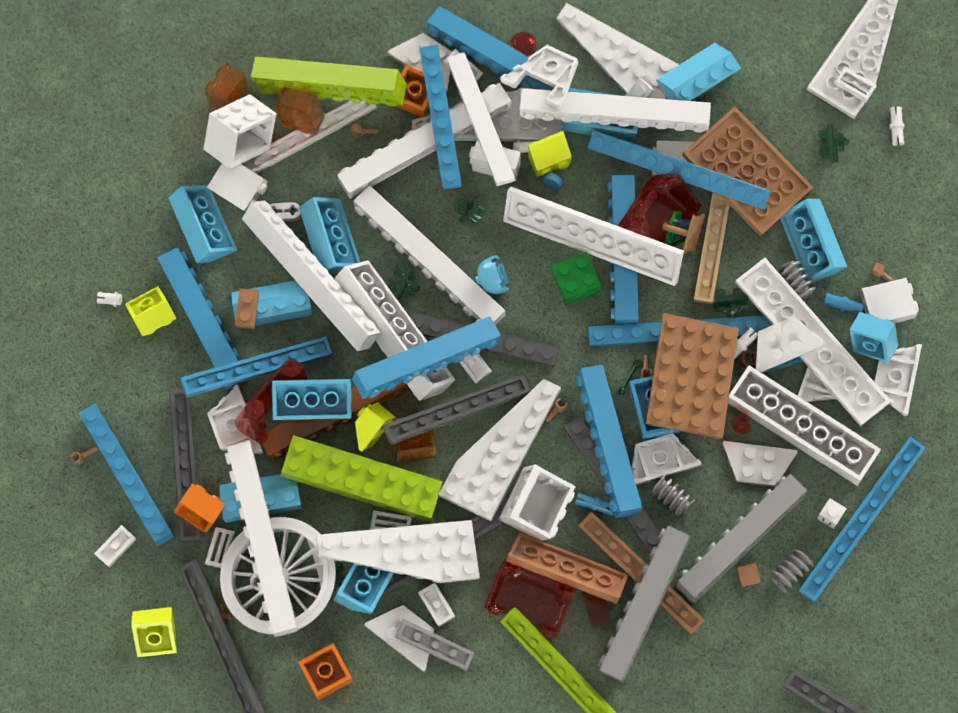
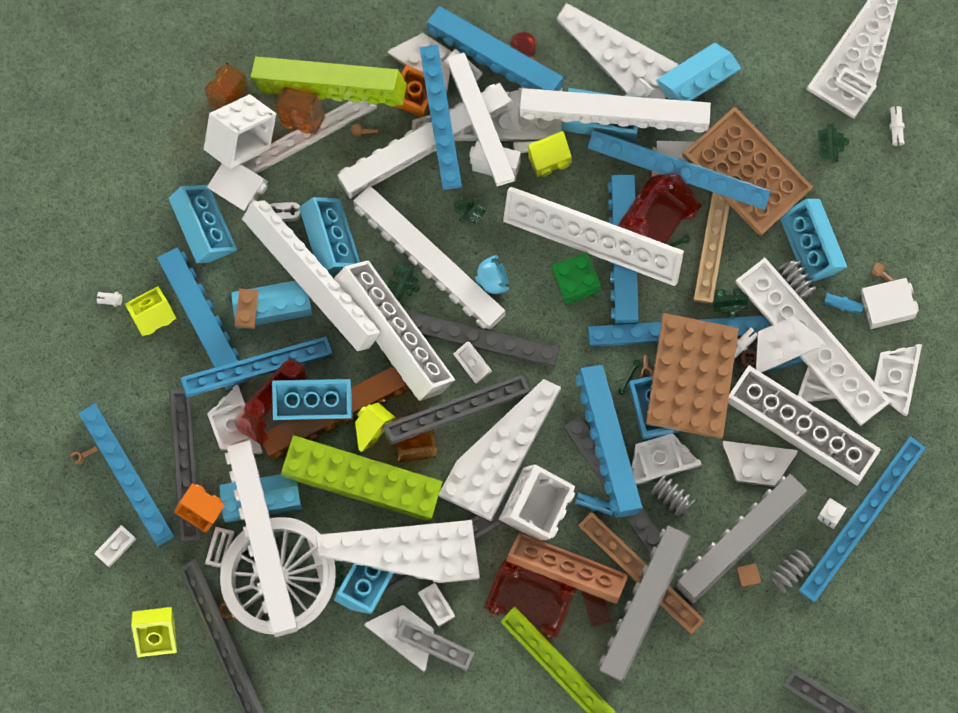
(325, 671): orange brick -> none
(389, 523): white tile -> none
(426, 357): dark azure brick -> none
(549, 67): white wing -> none
(552, 180): dark azure tile -> none
(557, 409): medium nougat hand -> none
(684, 229): medium nougat piece -> none
(741, 428): clear red cone -> none
(874, 337): medium azure brick -> none

